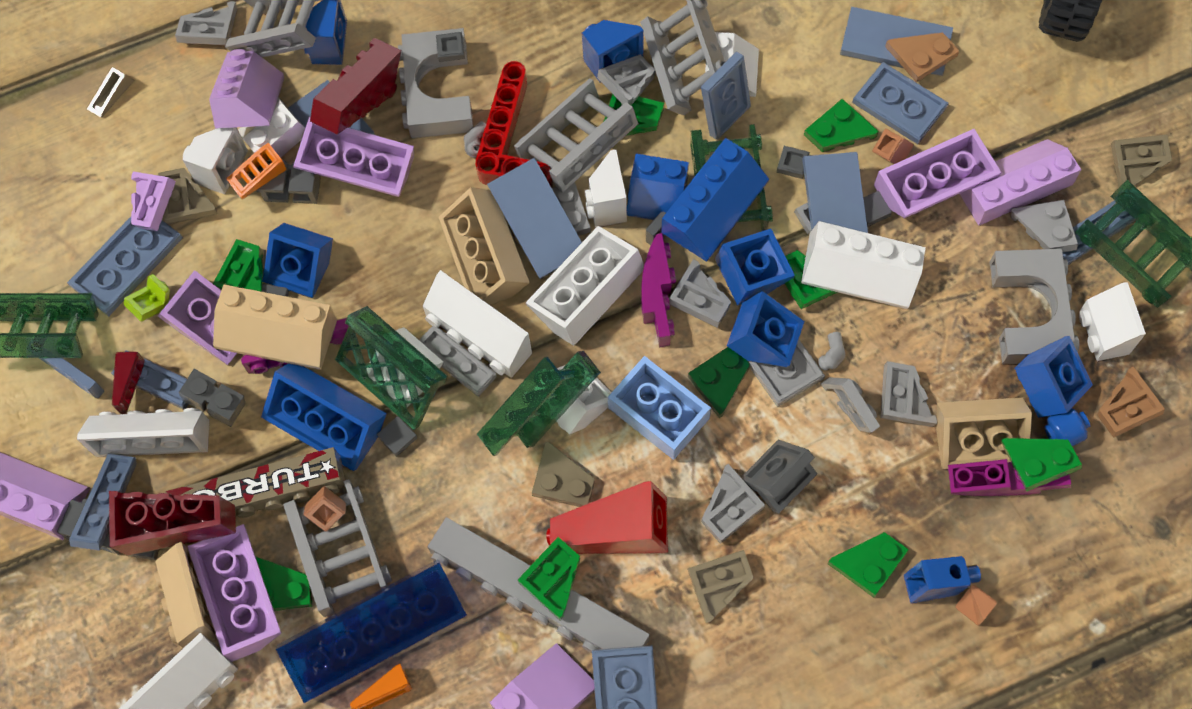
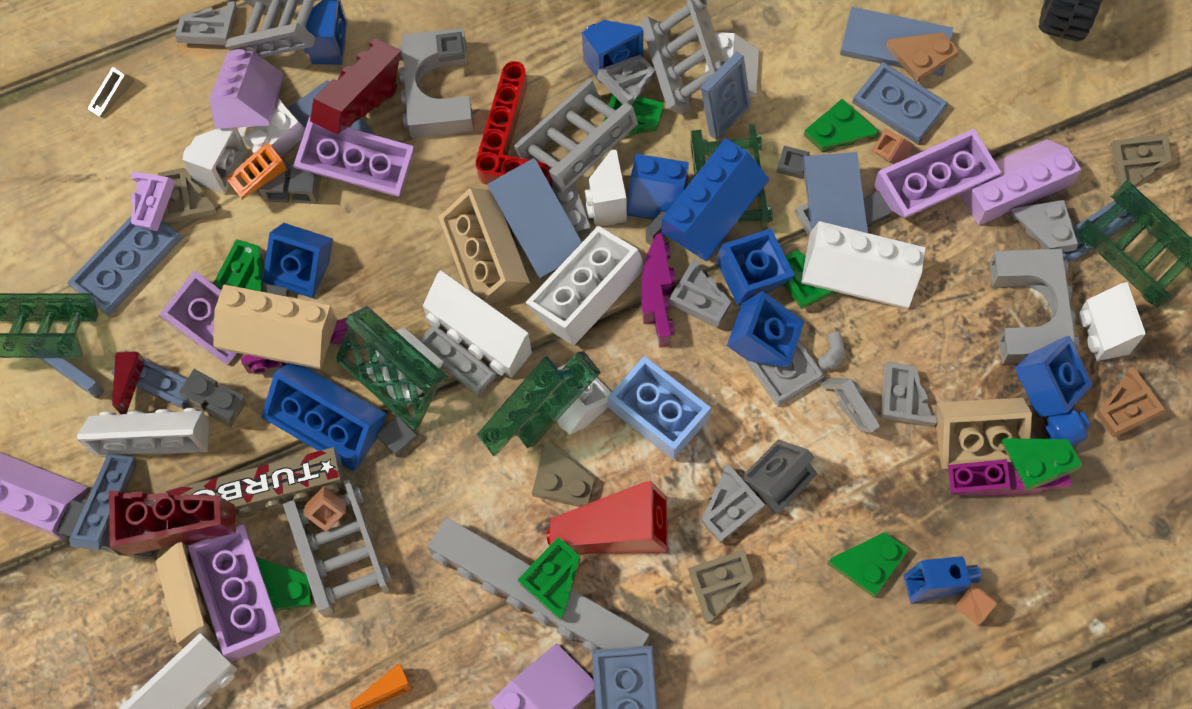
(149, 299): lime bracket -> none
(370, 631): clear blue brick -> none
(472, 139): light grey arm -> none
(720, 378): dark green wing -> none

